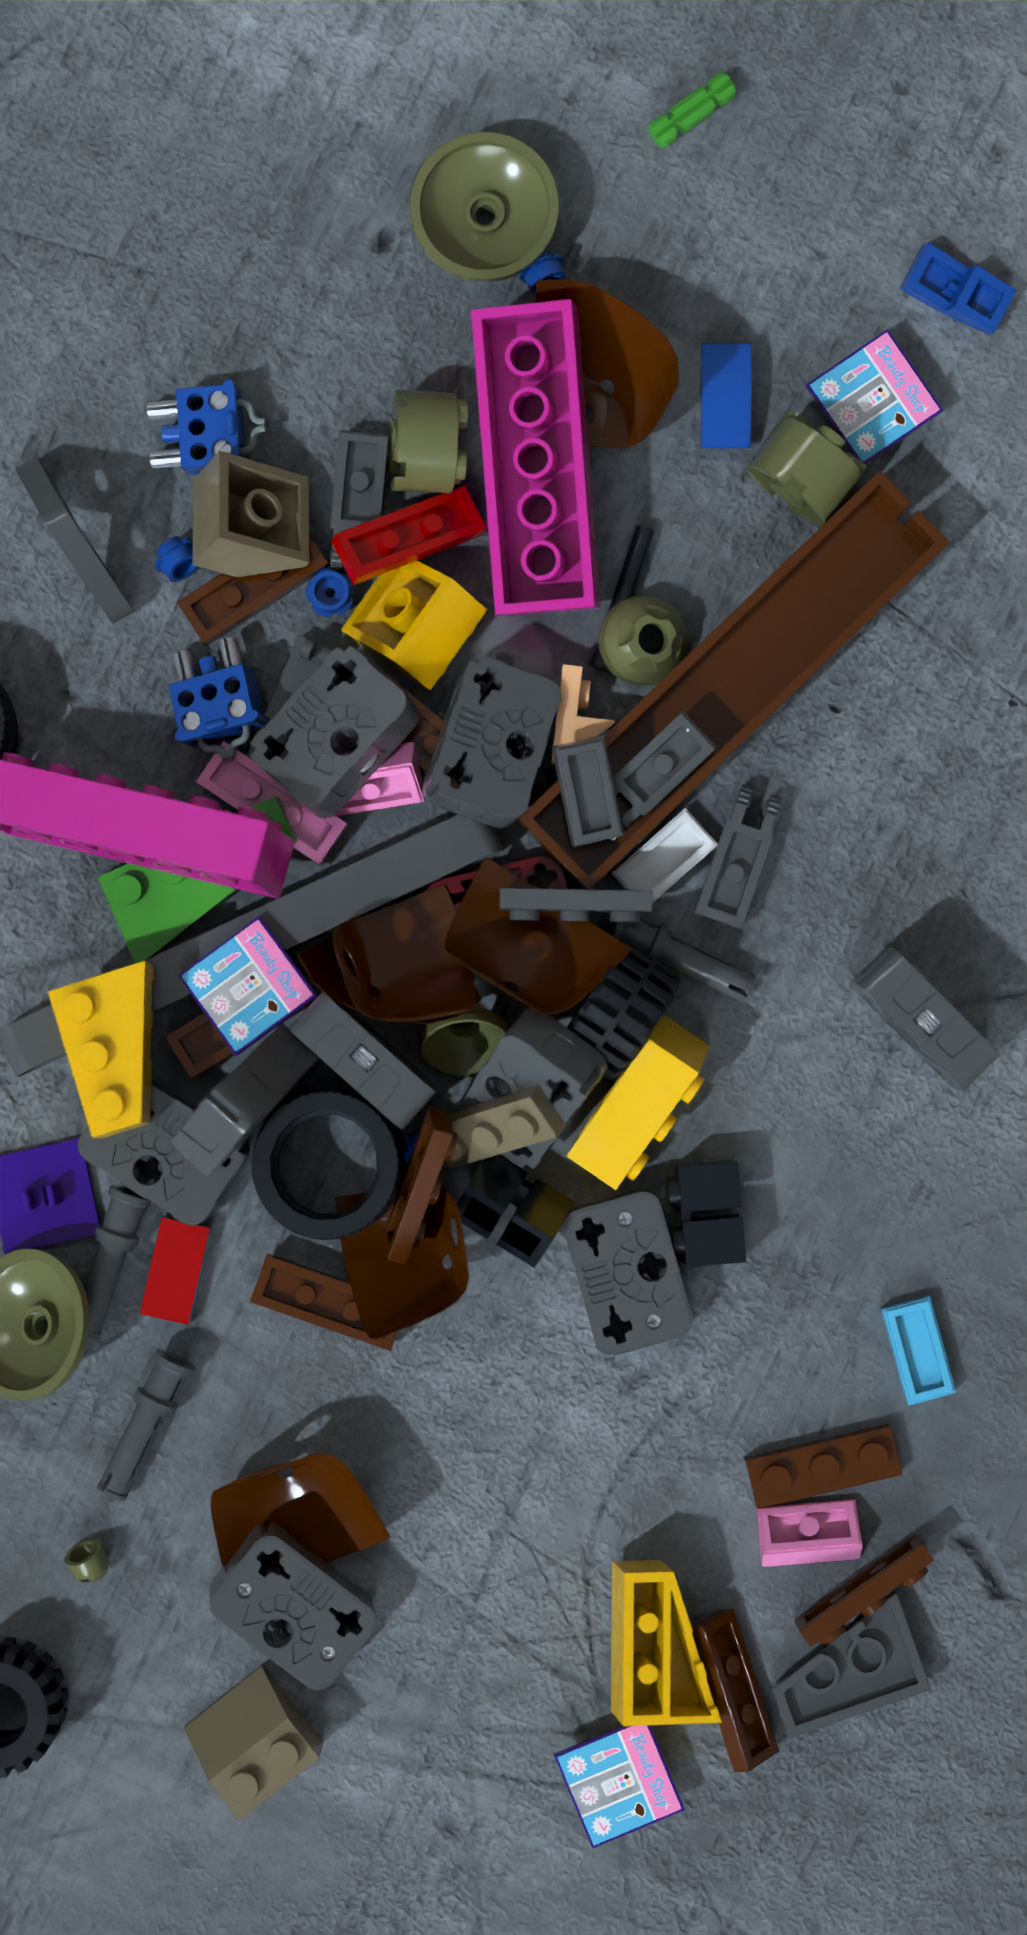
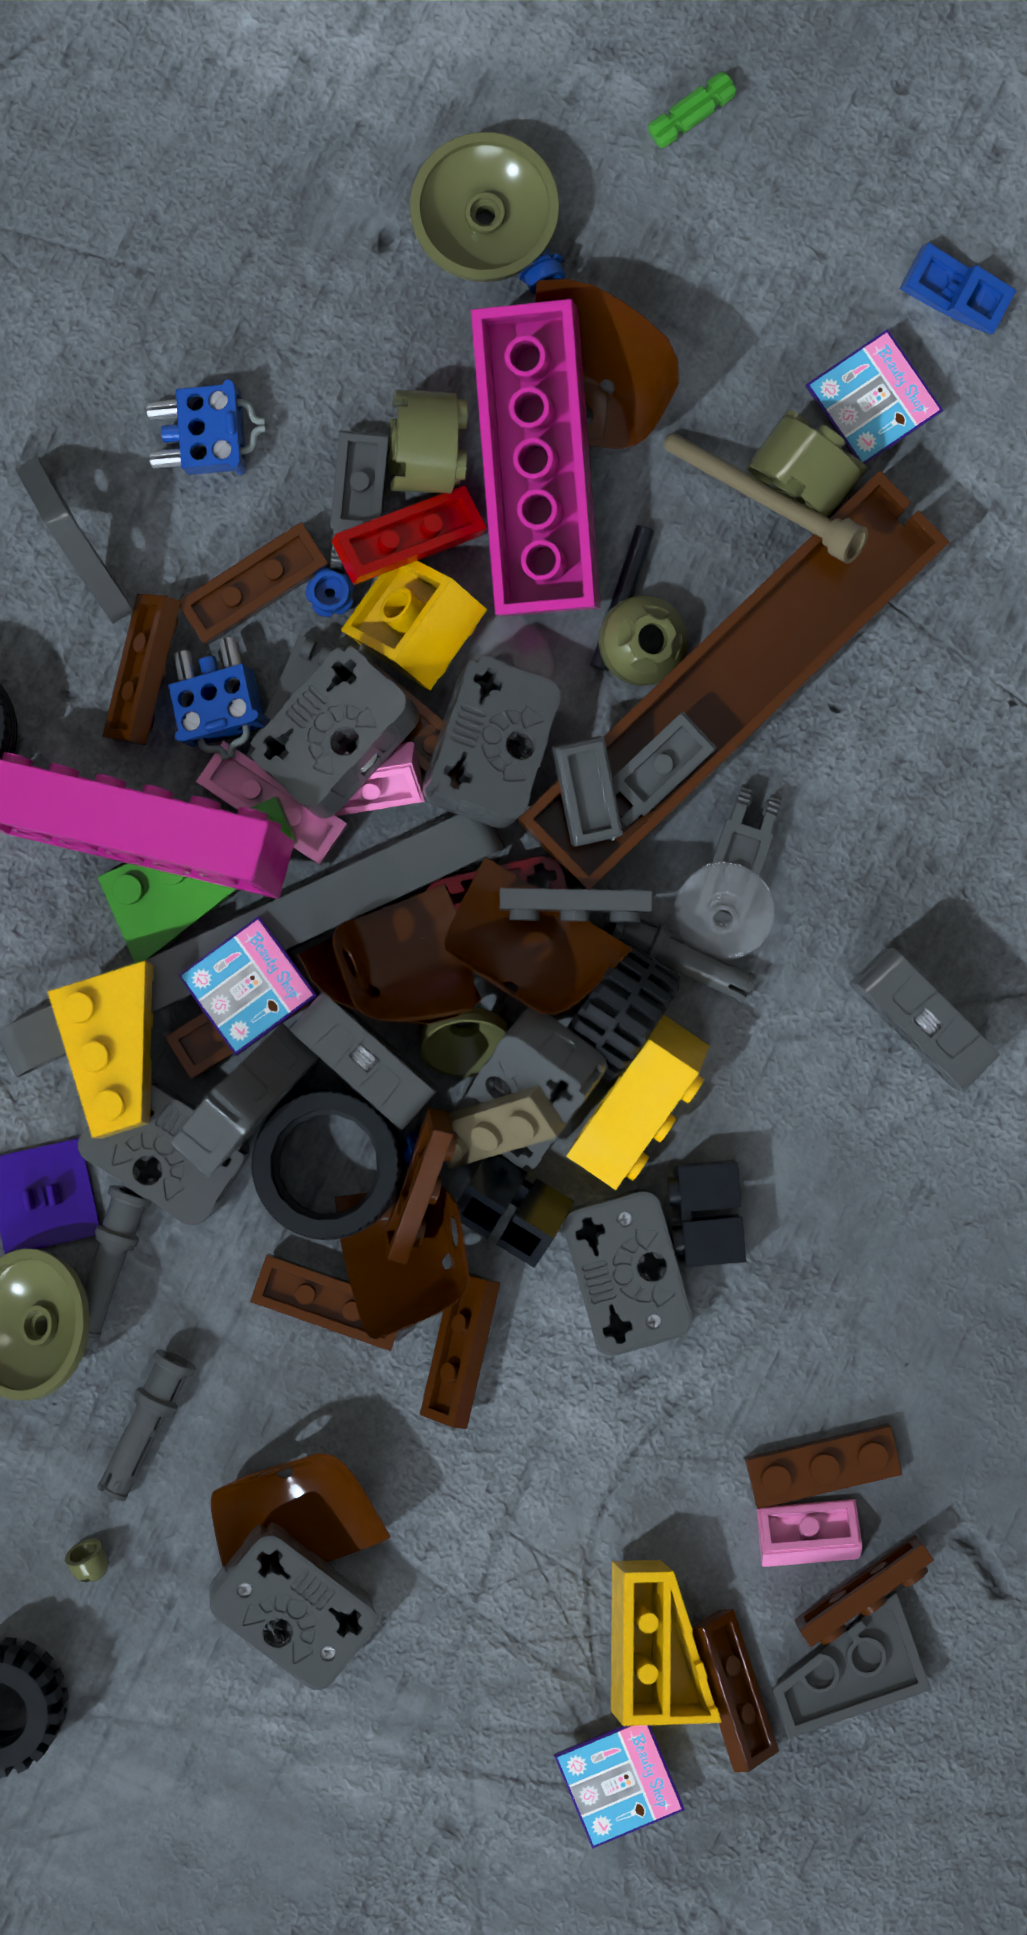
(141, 669): none -> reddish brown plate
(175, 1270): red tile -> none
(176, 559): blue plate -> none
(249, 517): dark tan slope -> none
(252, 1742): dark tan slope -> none
(460, 1354): none -> reddish brown plate
(573, 697): light nougat slope -> none
(666, 856): white tile -> none
(726, 395): blue slope -> none
(730, 889): none -> clear dish
(842, 537): none -> dark tan piece
(918, 1350): medium azure tile -> none

